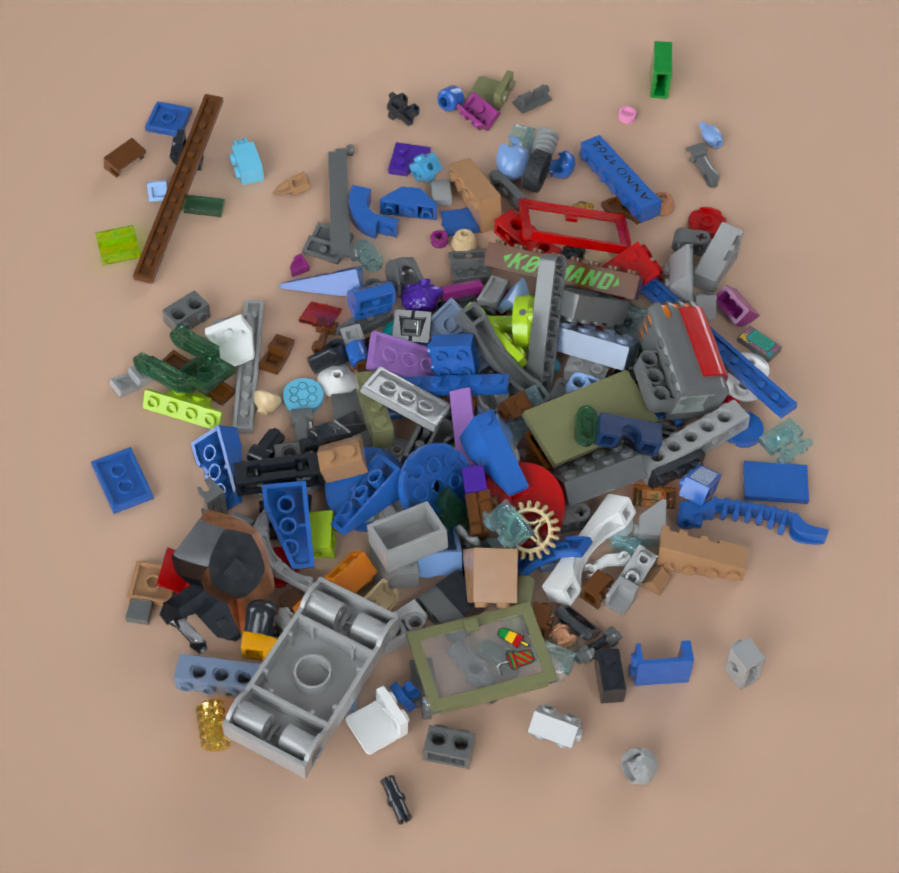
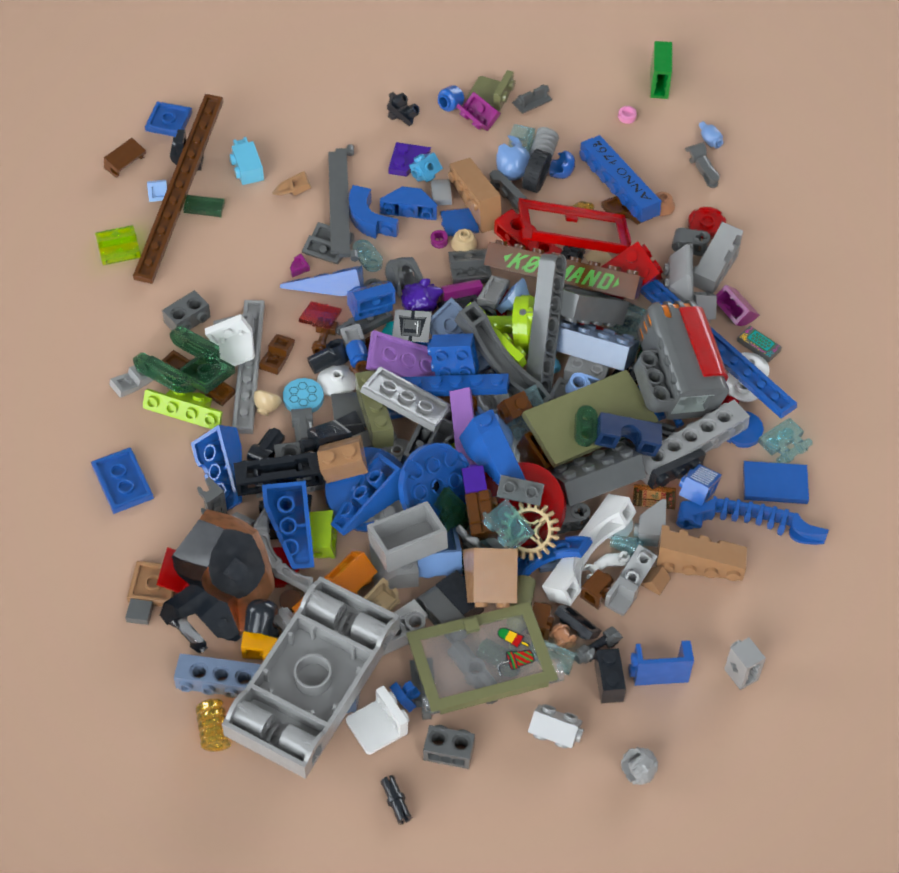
(520, 490): none -> dark grey brick

